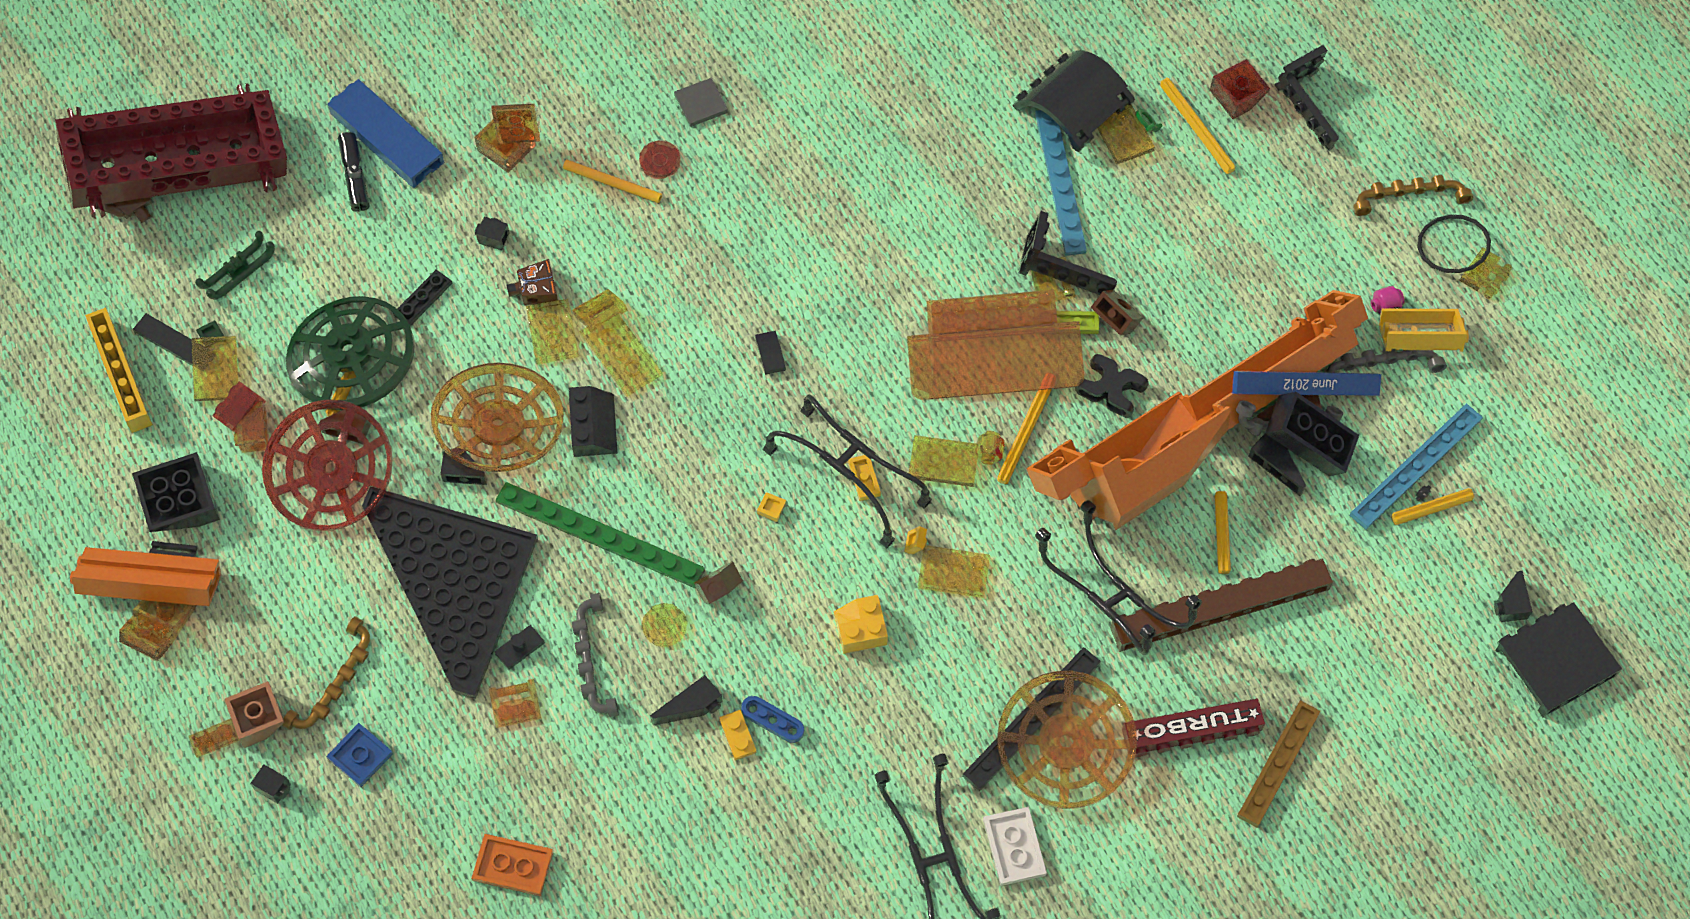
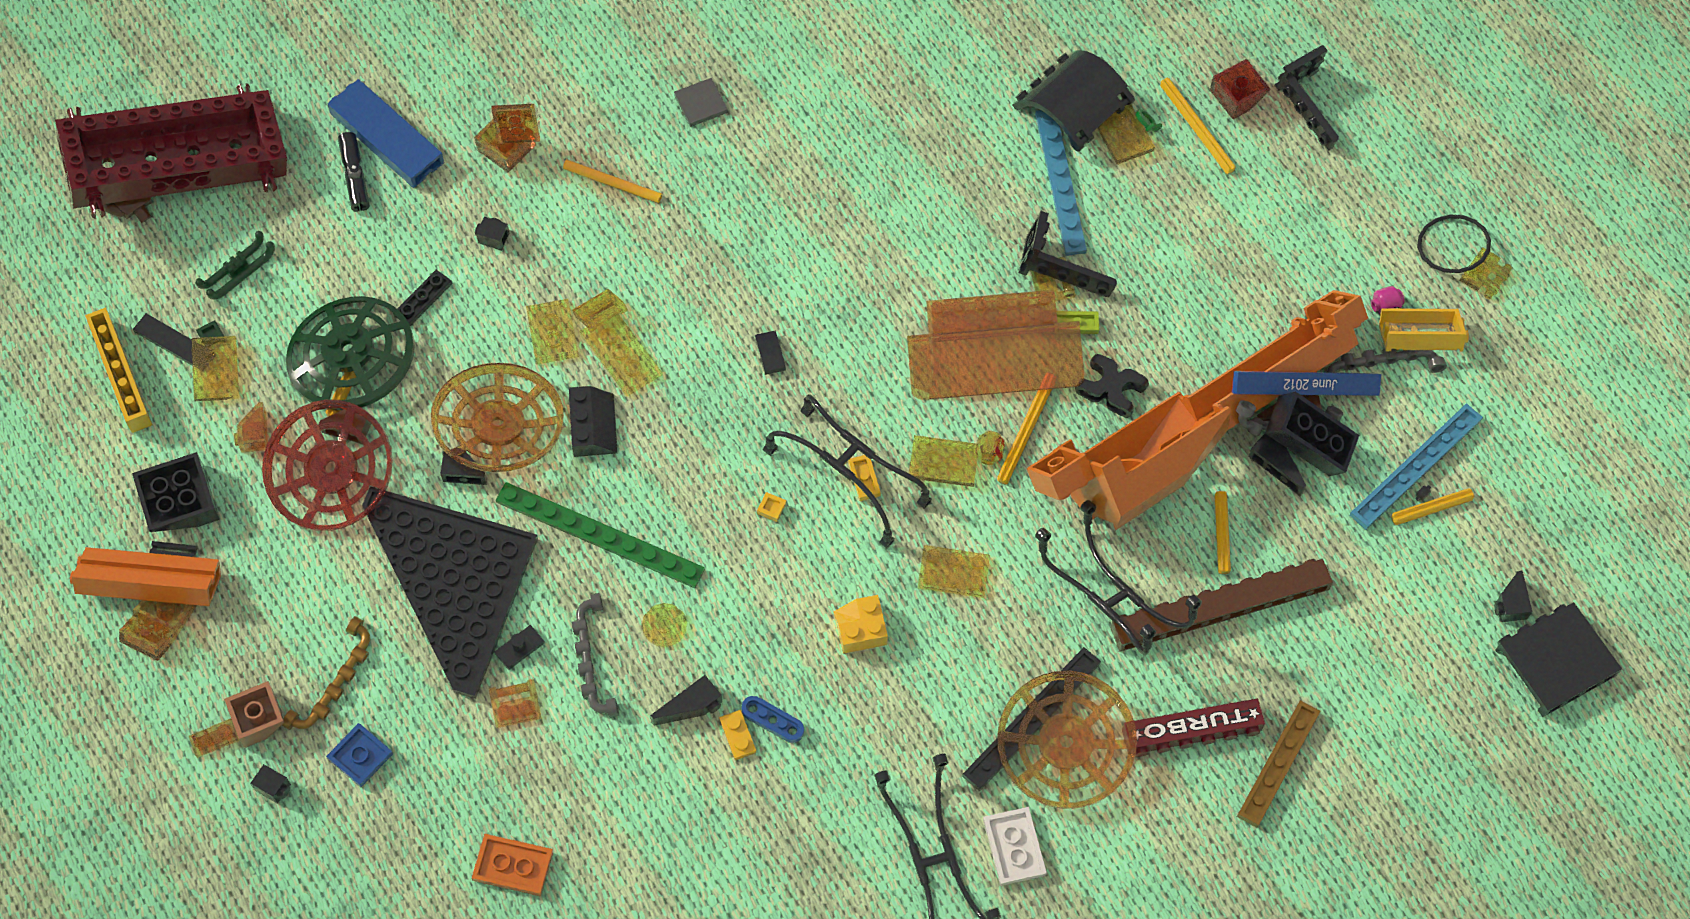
(236, 405): clear red brick -> none
(534, 284): reddish brown torso -> none
(659, 159): clear red tile -> none
(718, 583): reddish brown slope -> none
(916, 540): yellow plate -> none
(1117, 312): reddish brown brick -> none
(1417, 186): pearl gold bar -> none

